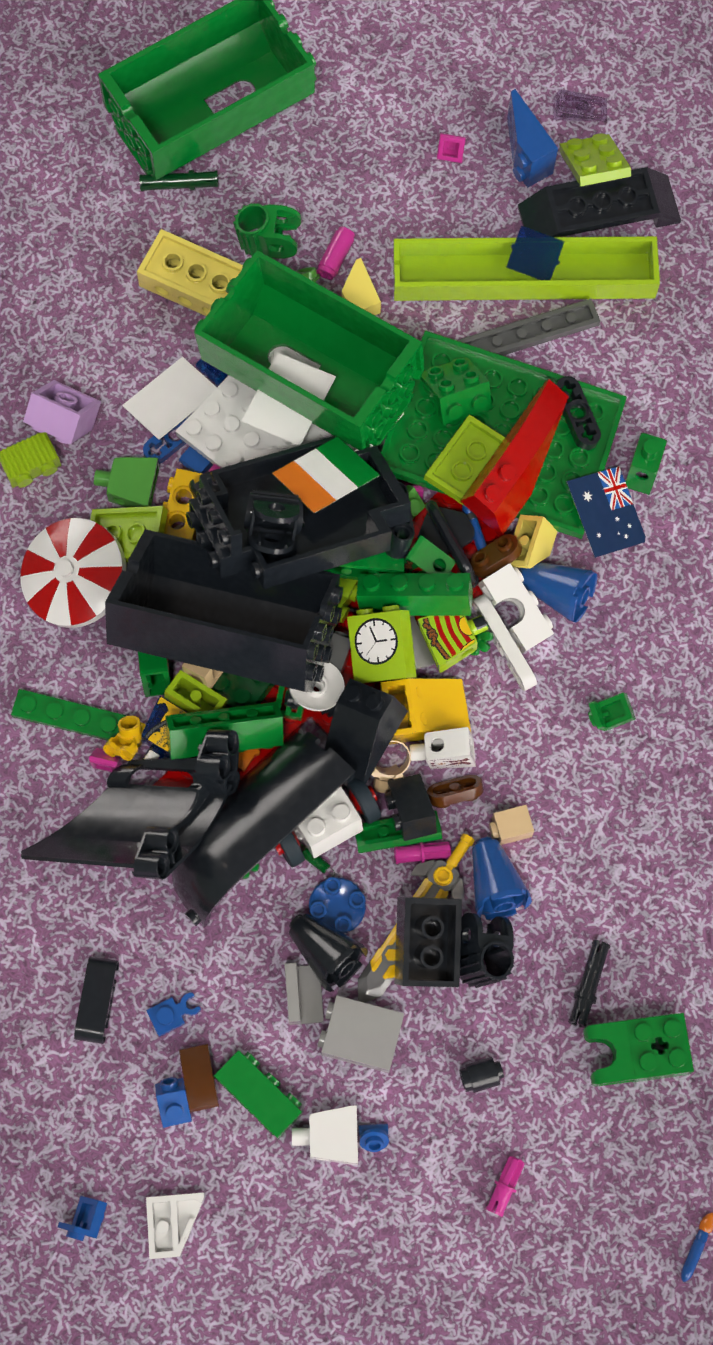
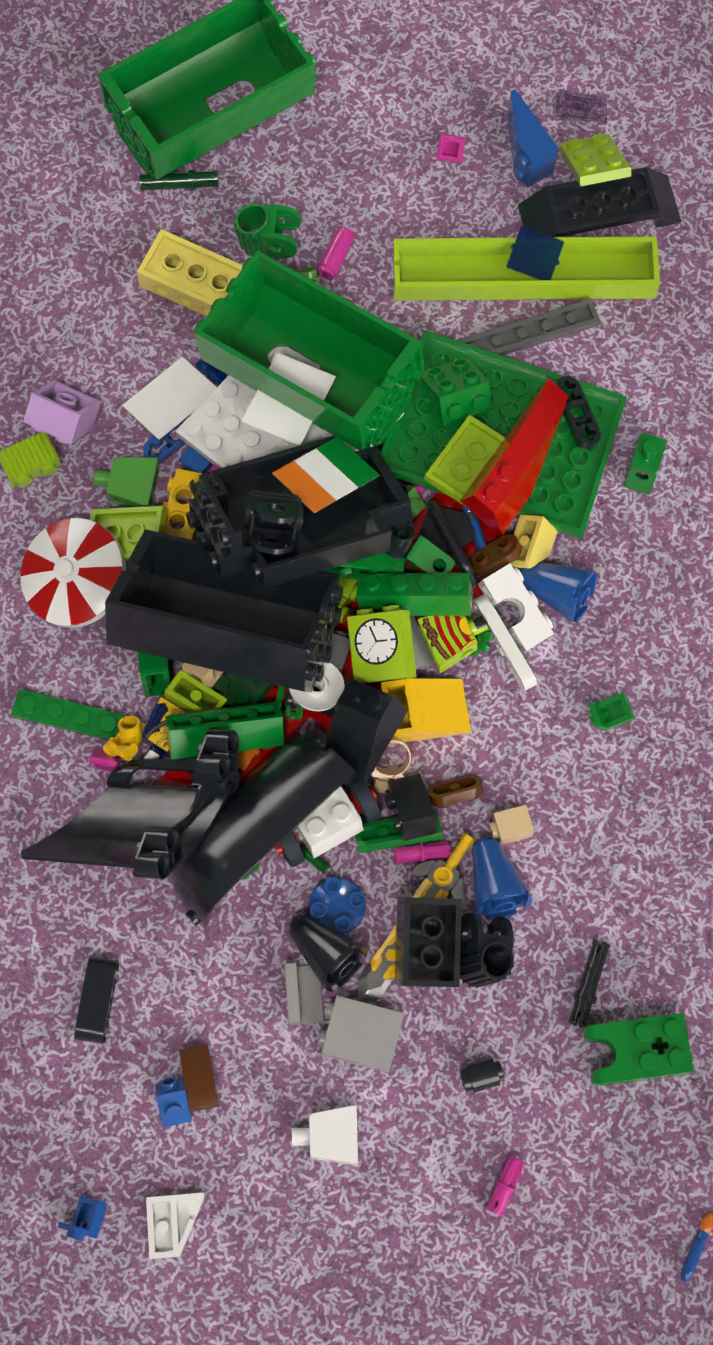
(168, 1015): blue plate -> none
(259, 1093): green brick -> none
(360, 289): light yellow slope -> none
(373, 1137): blue plate -> none
(456, 753): white torso -> none
(606, 511): dark blue sticker -> none

